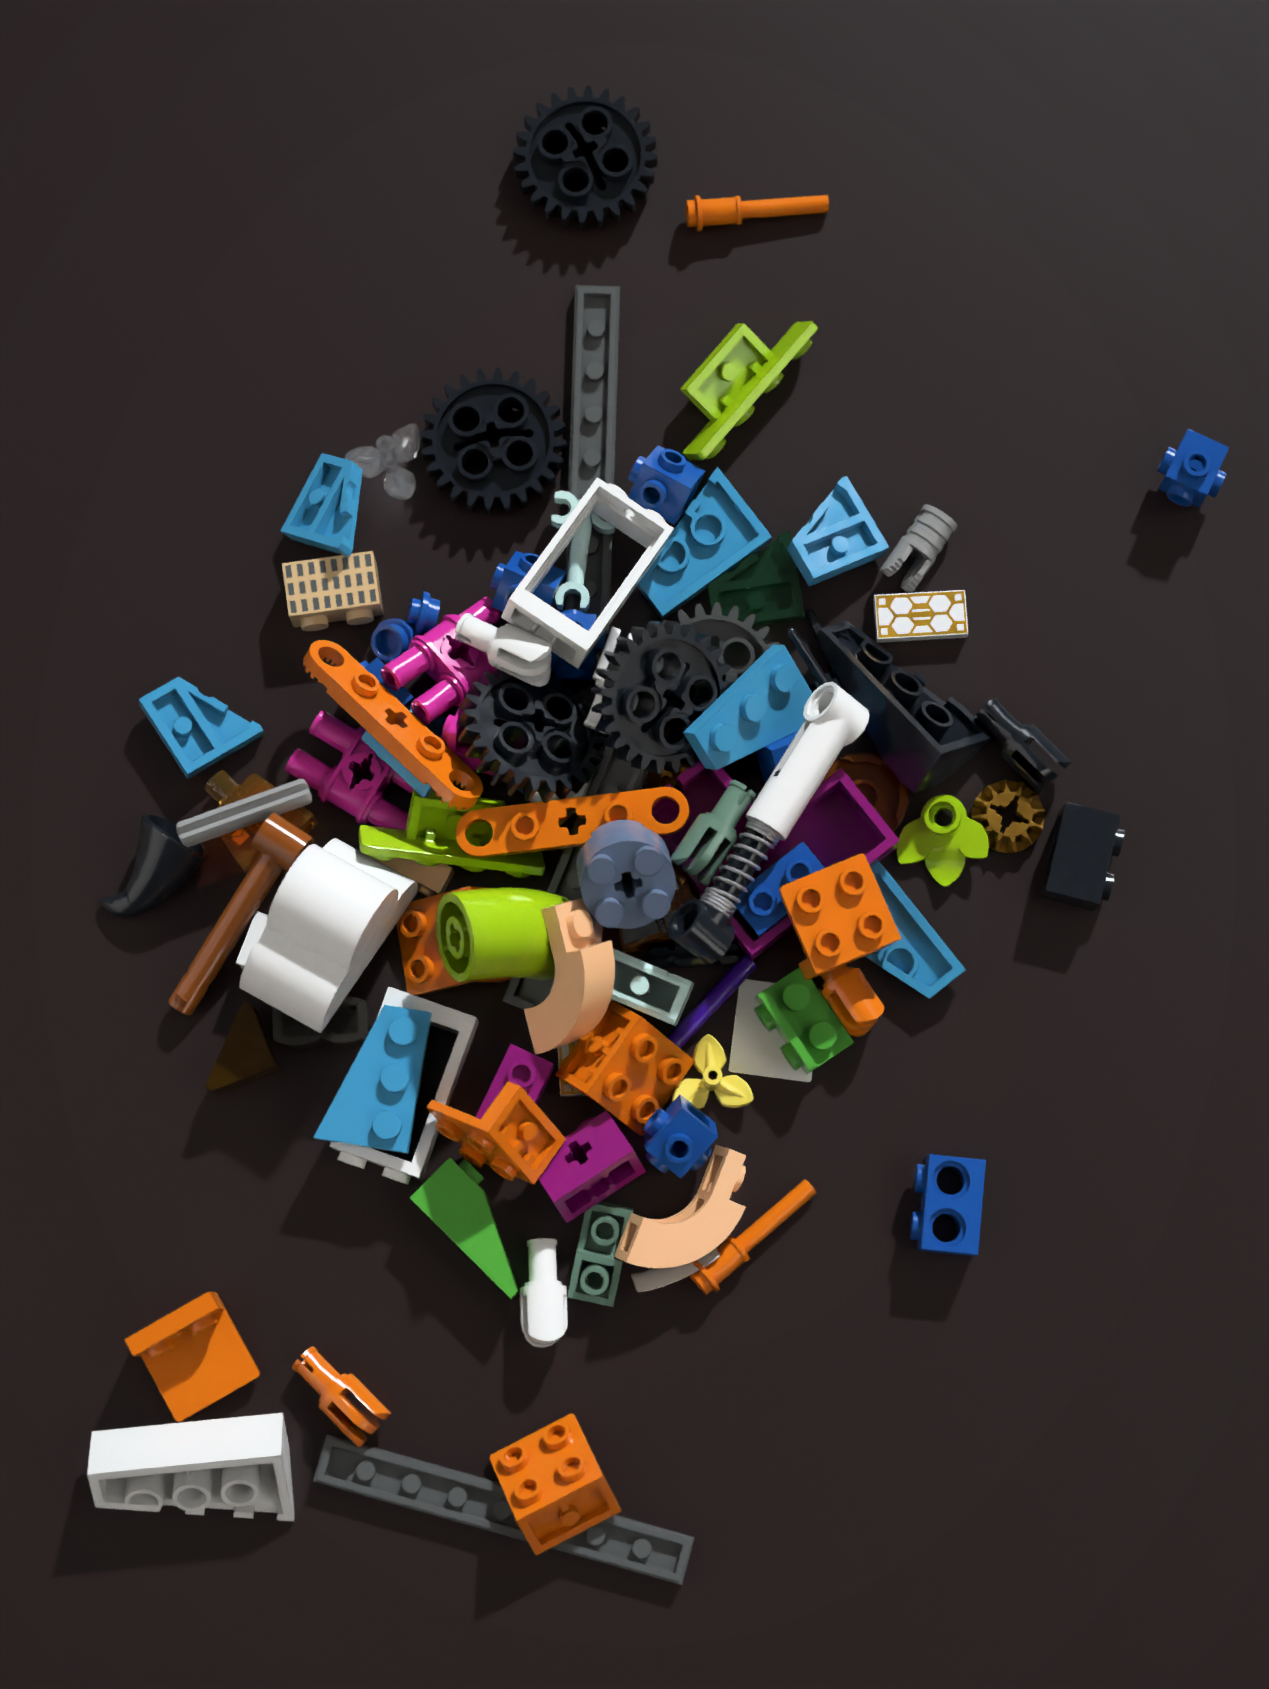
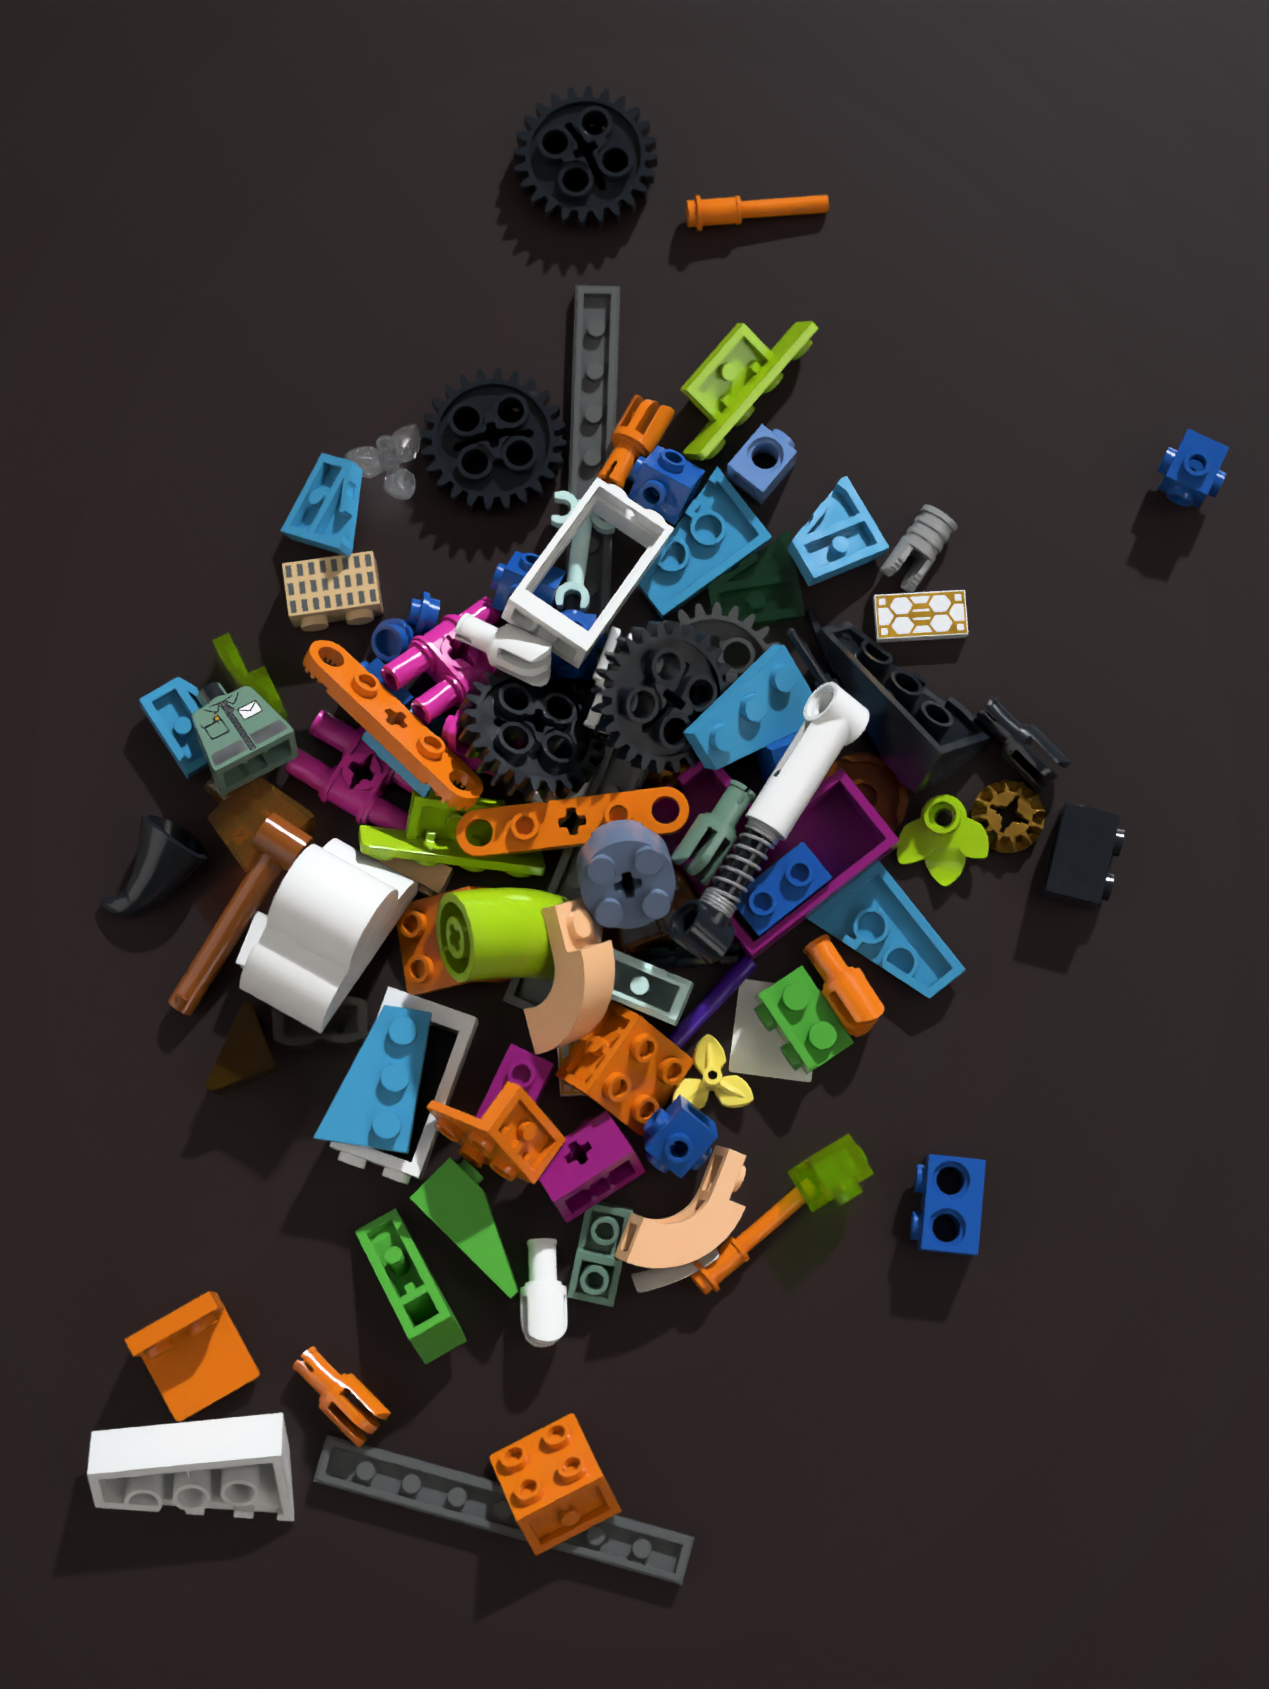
(240, 736): none -> sand green torso
(243, 812): light grey axle -> none
(257, 679): none -> clear neon green slope
(410, 1286): none -> bright green slope
(635, 436): none -> orange arm
(756, 481): none -> medium blue brick
(832, 1174): none -> clear neon green brick
(838, 915): orange bracket -> none

